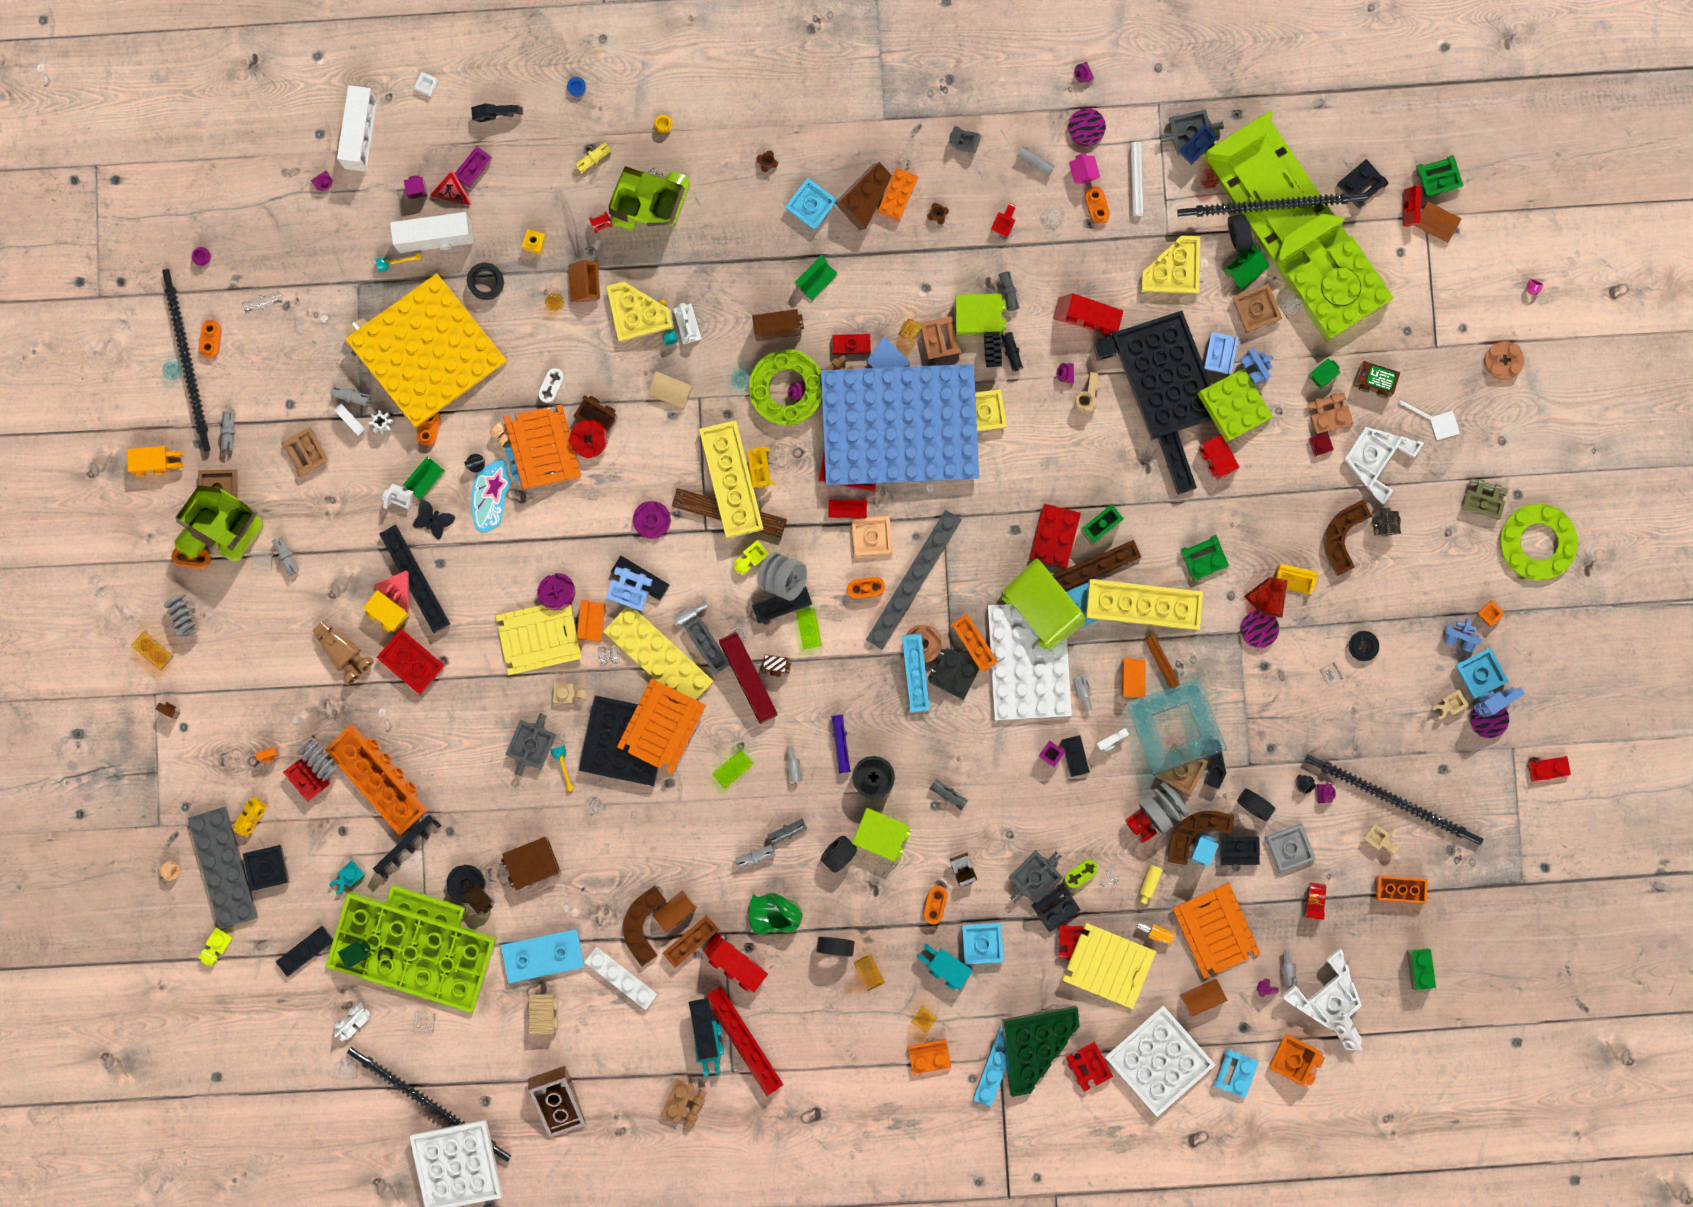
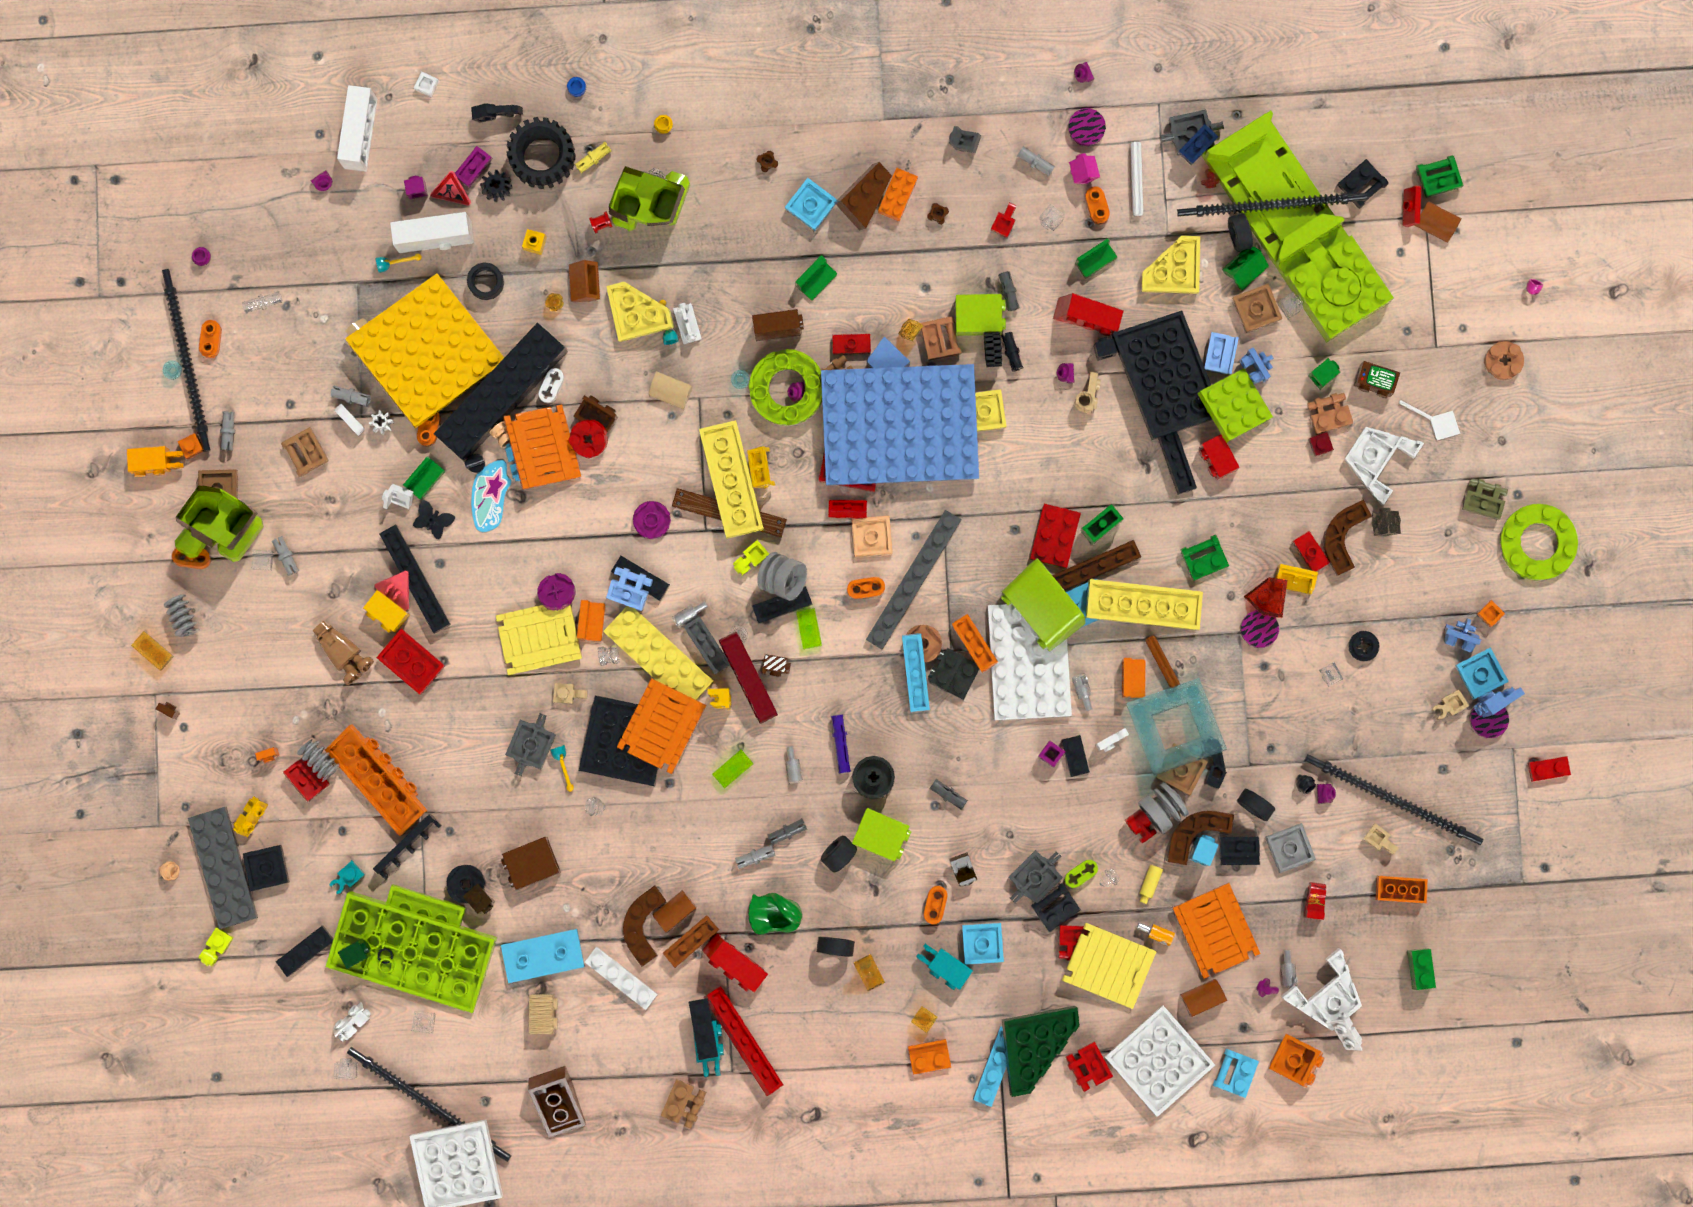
(190, 446): none -> orange plate
(489, 189): none -> black gear
(501, 392): none -> black brick
(534, 131): none -> black tyre
(724, 699): none -> yellow hinge
(1095, 258): none -> green panel
(1311, 552): none -> red plate

